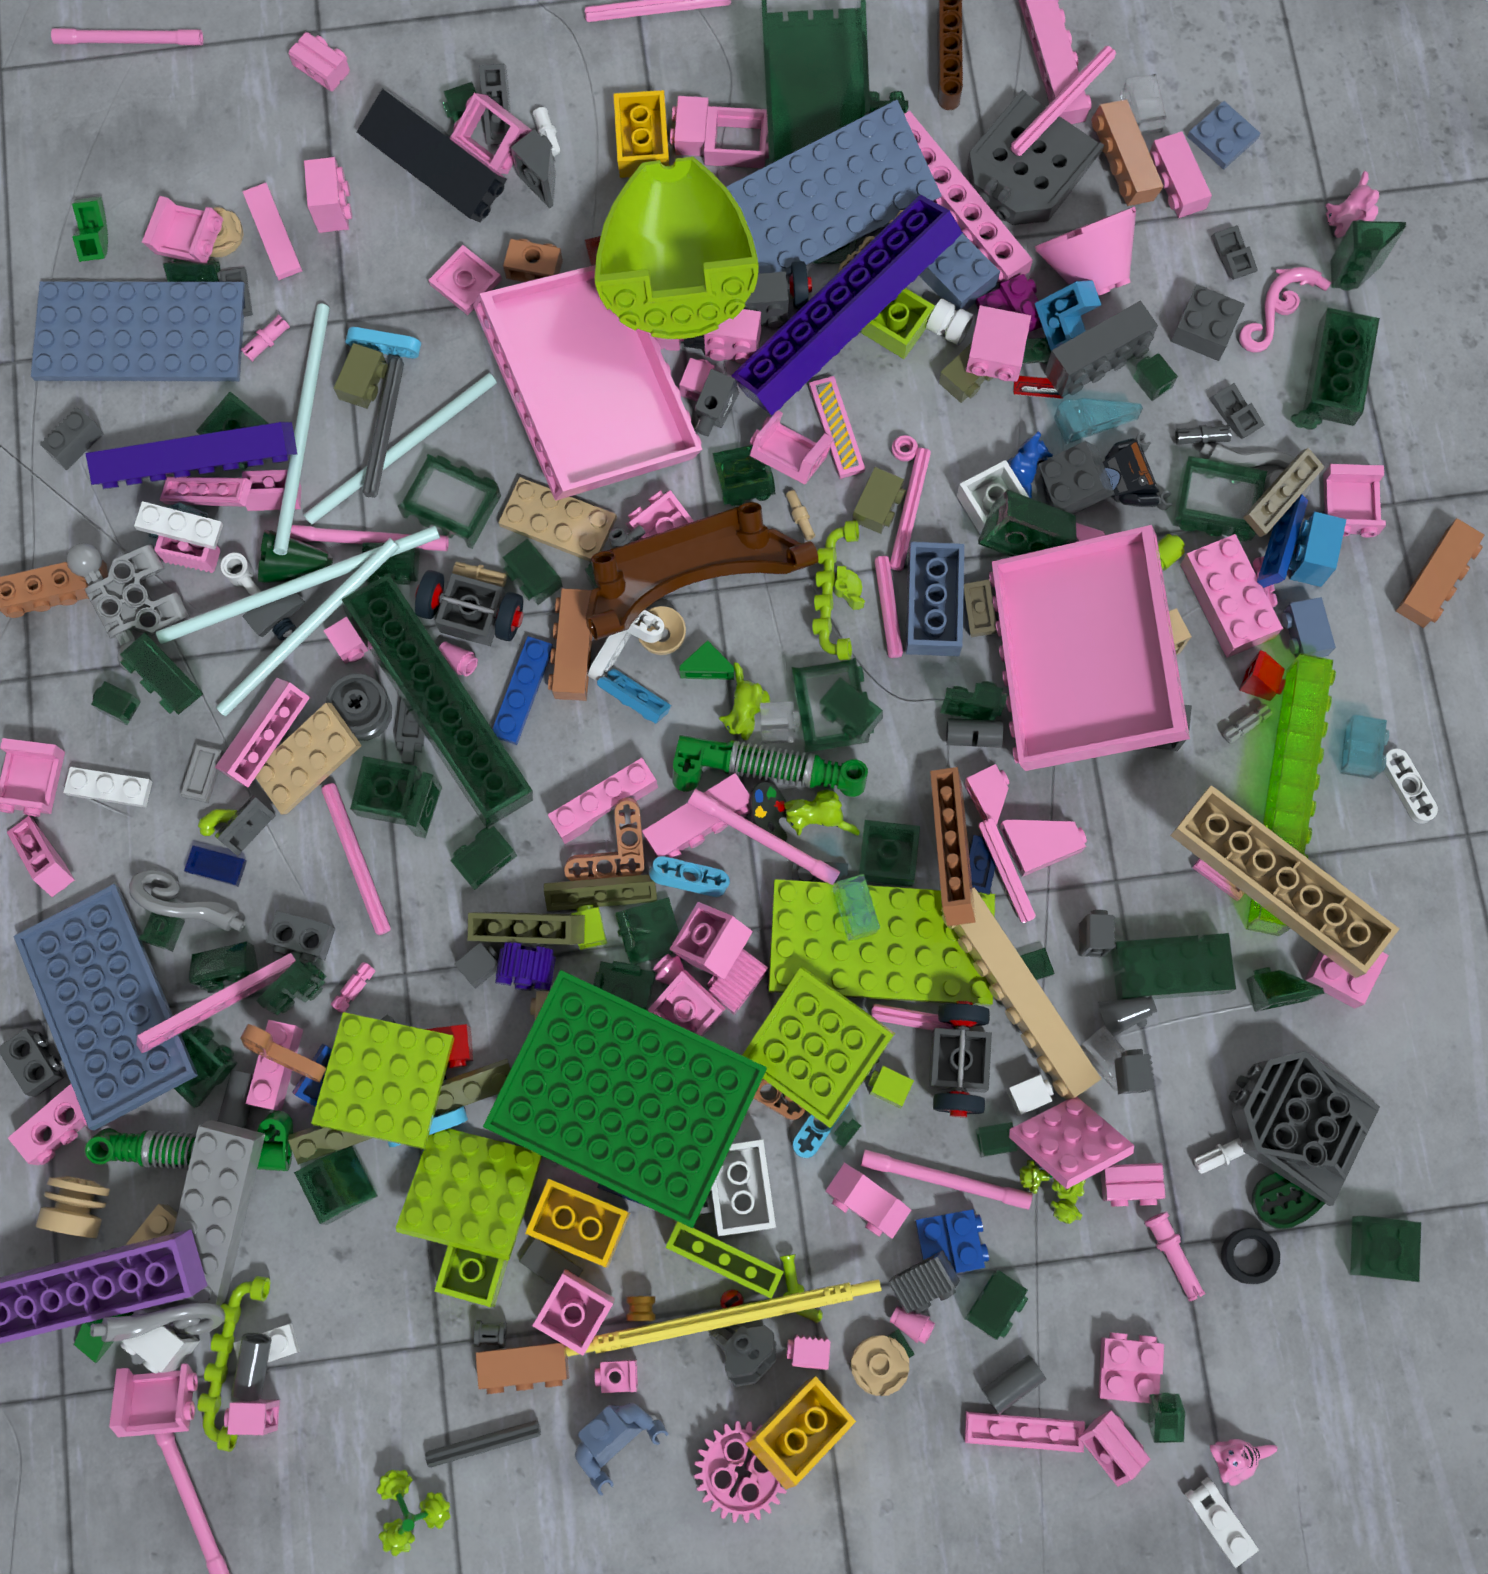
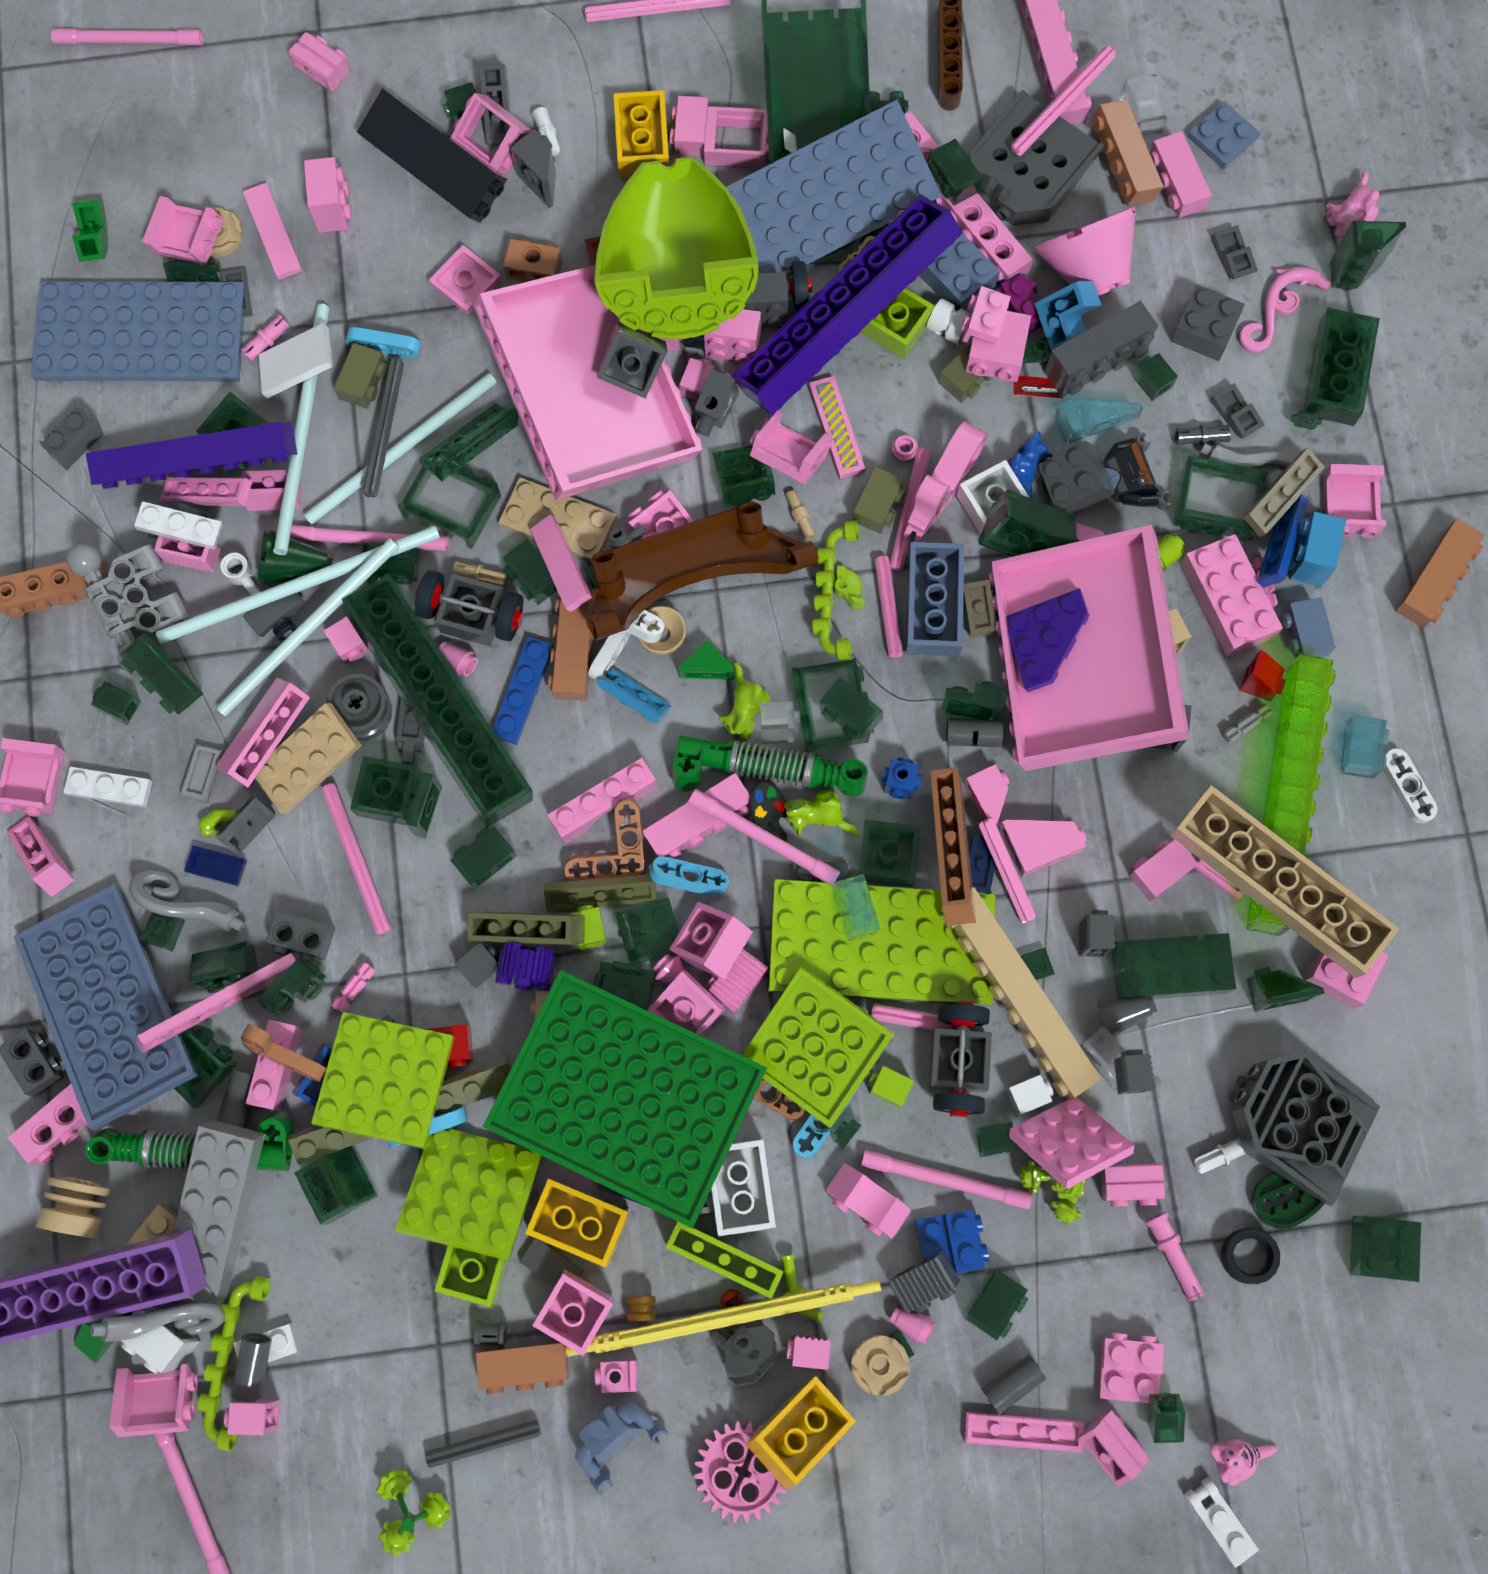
(295, 360): none -> white tile
(474, 442): none -> clear green fence
(560, 563): none -> bright pink tile
(632, 359): none -> dark grey slope
(789, 141): none -> white sticker
(898, 787): none -> blue brick
(949, 473): none -> bright pink animal
(954, 172): none -> clear green brick
(986, 315): none -> bright pink bracket
(1045, 636): none -> dark purple plate
(1163, 869): none -> bright pink brick

